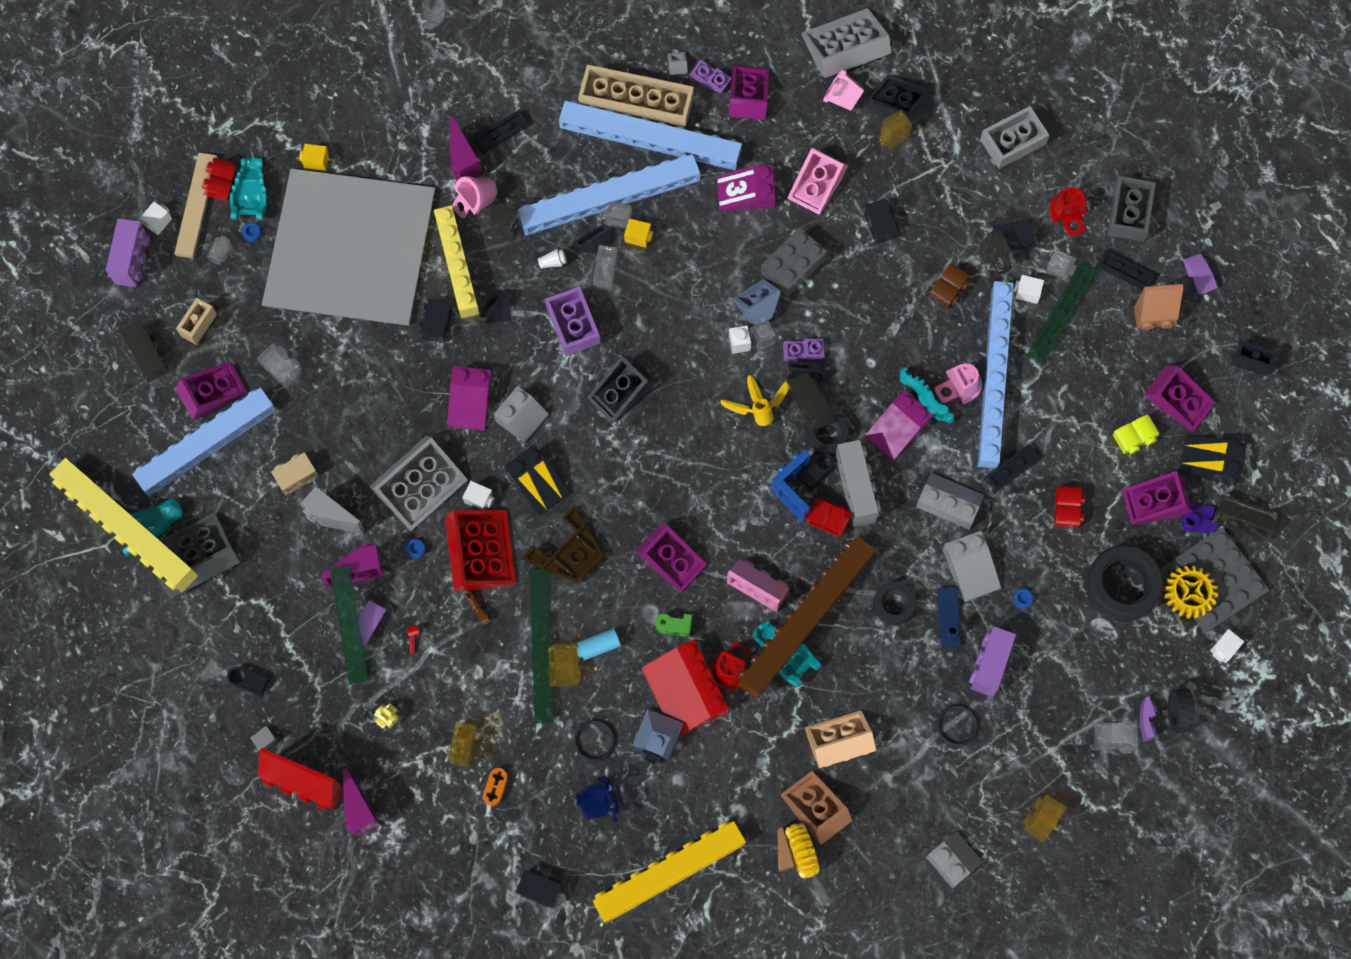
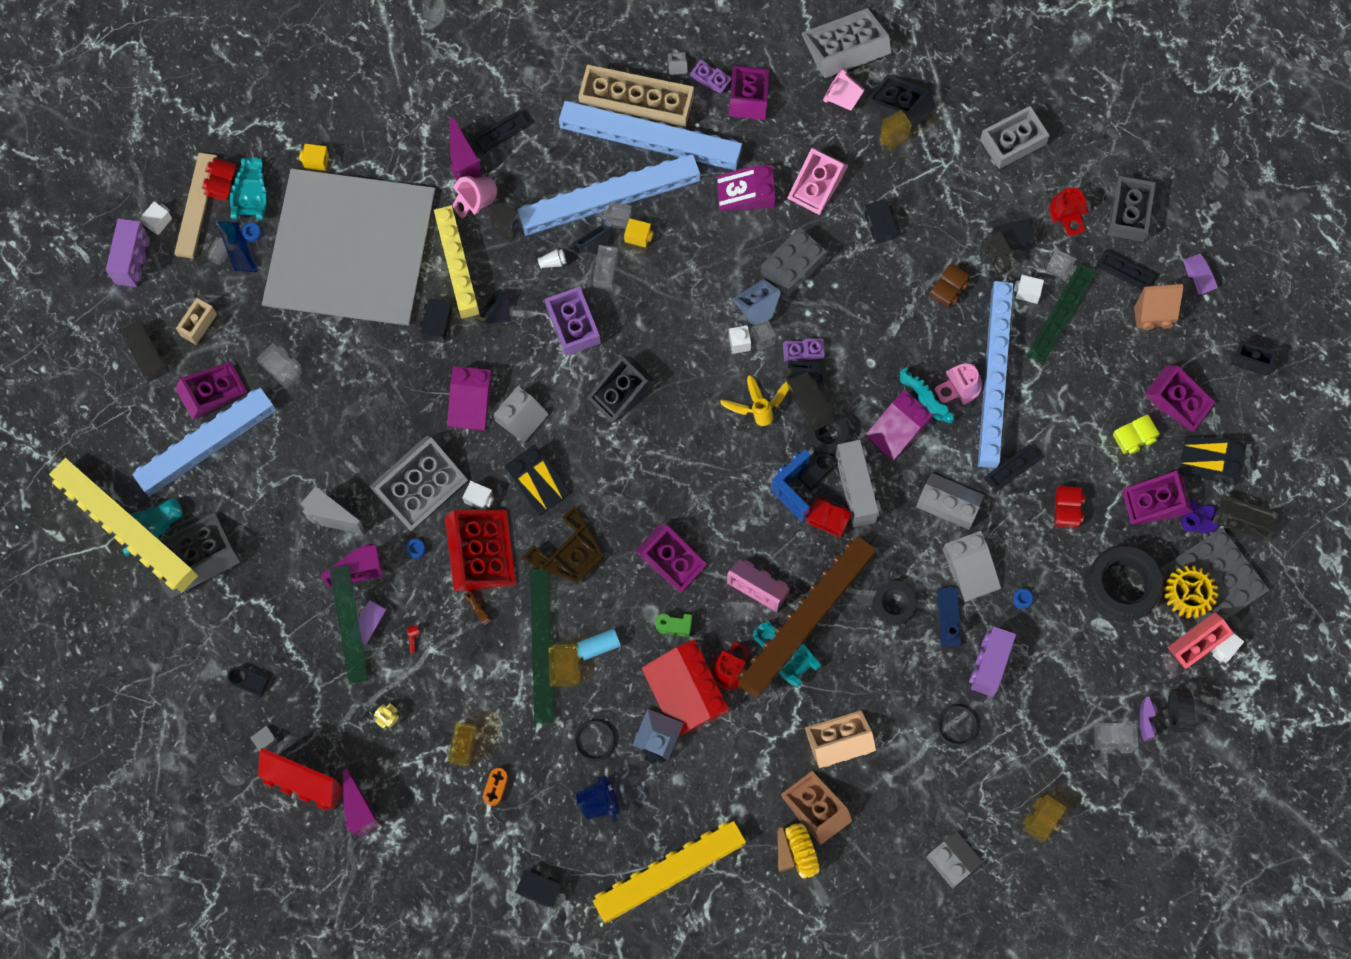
(236, 246): none -> clear blue piece
(294, 473): tan brick -> none
(1200, 640): none -> coral brick

